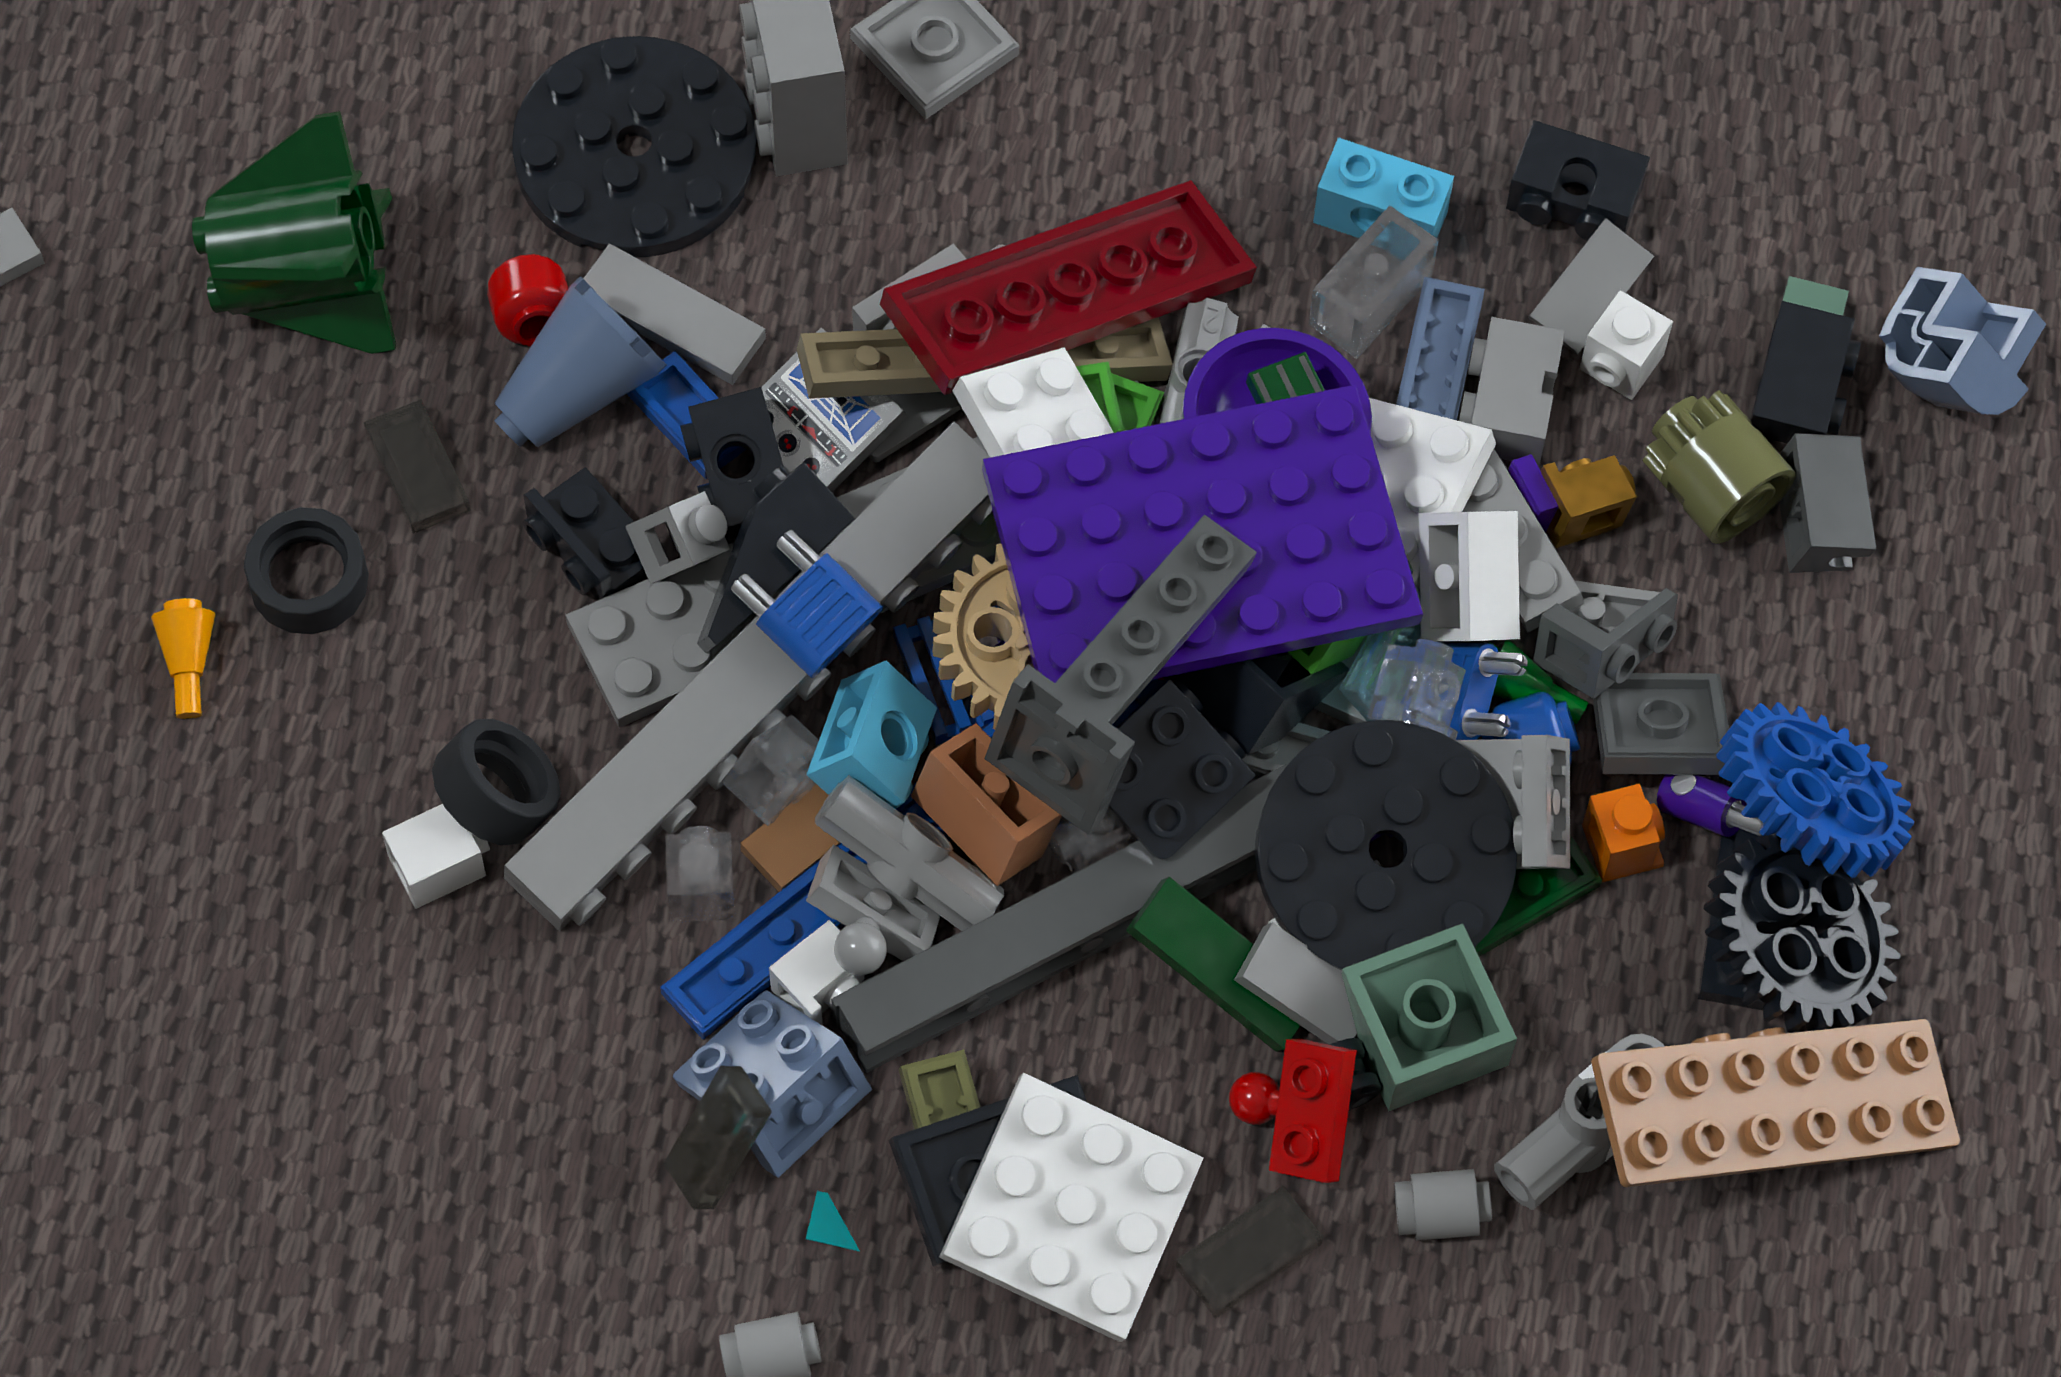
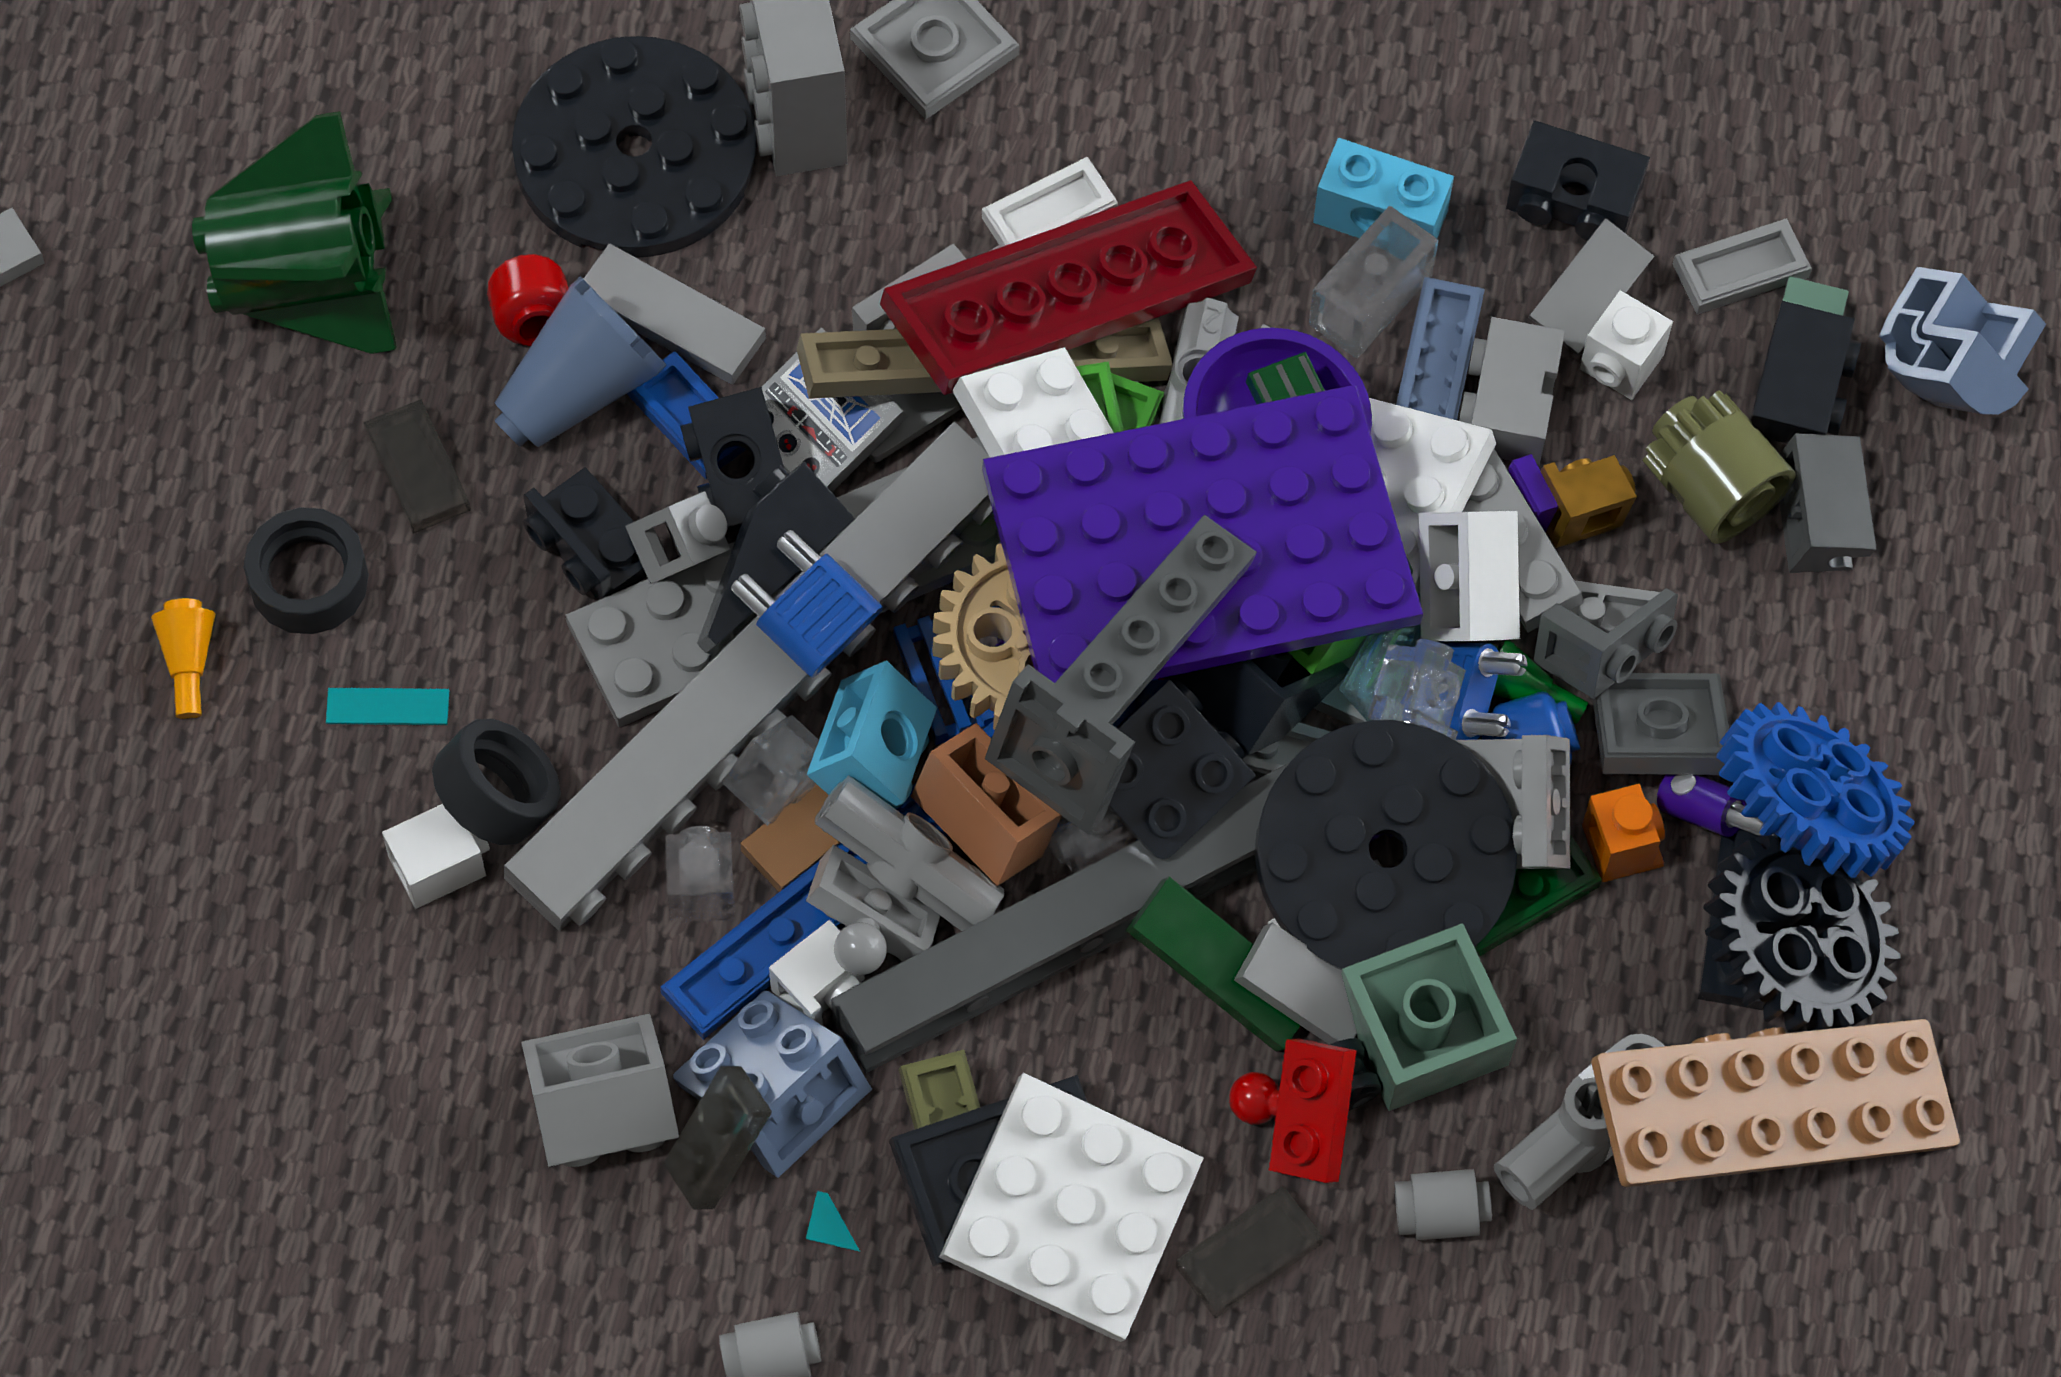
(387, 706): none -> teal window
(600, 1091): none -> light grey slope
(1049, 203): none -> white tile
(1741, 266): none -> light grey tile

